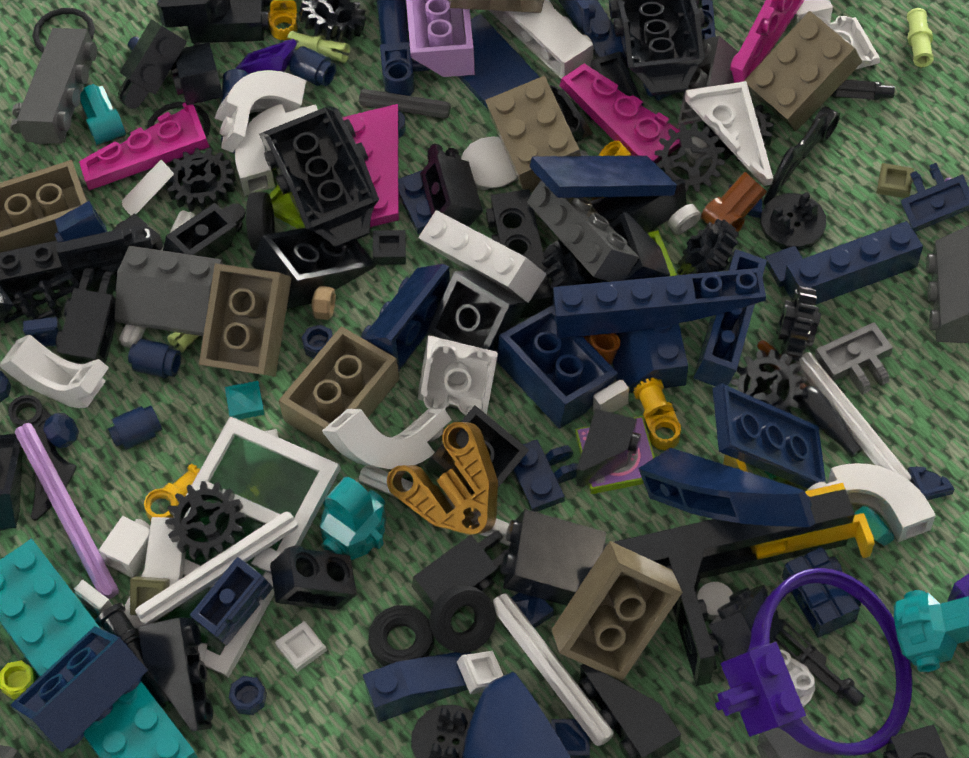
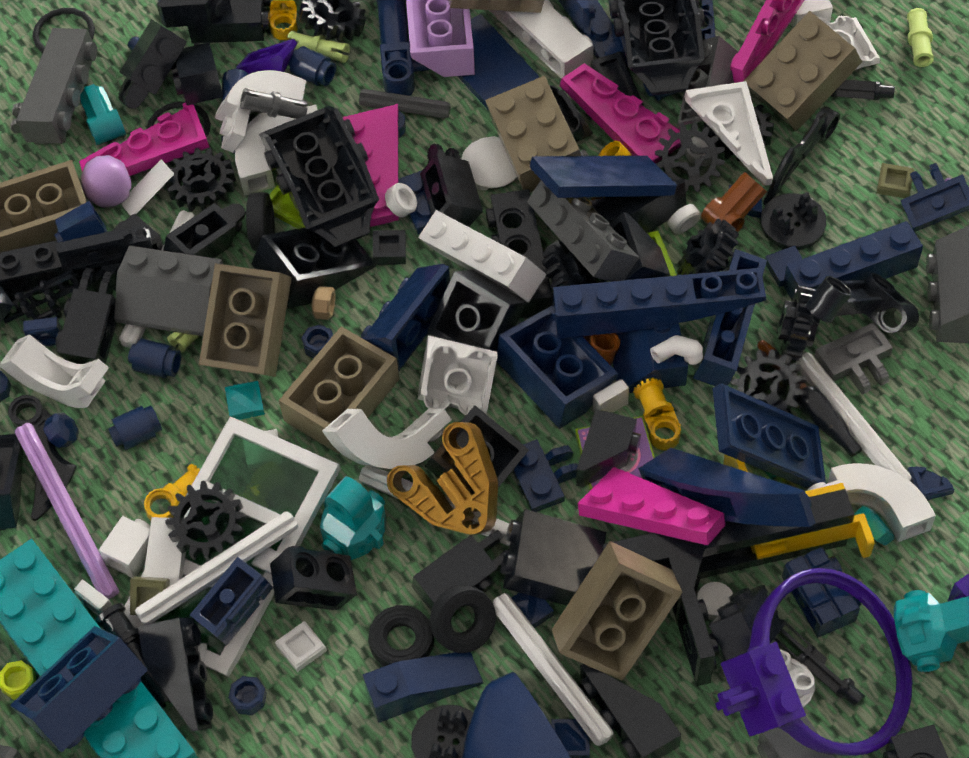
(106, 181): none -> lavender hair
(273, 104): none -> dark grey pin
(401, 200): none -> white tile
(479, 670): white tile -> none
(651, 508): none -> dark pink wing
(678, 345): none -> white arm
(872, 297): none -> black piece

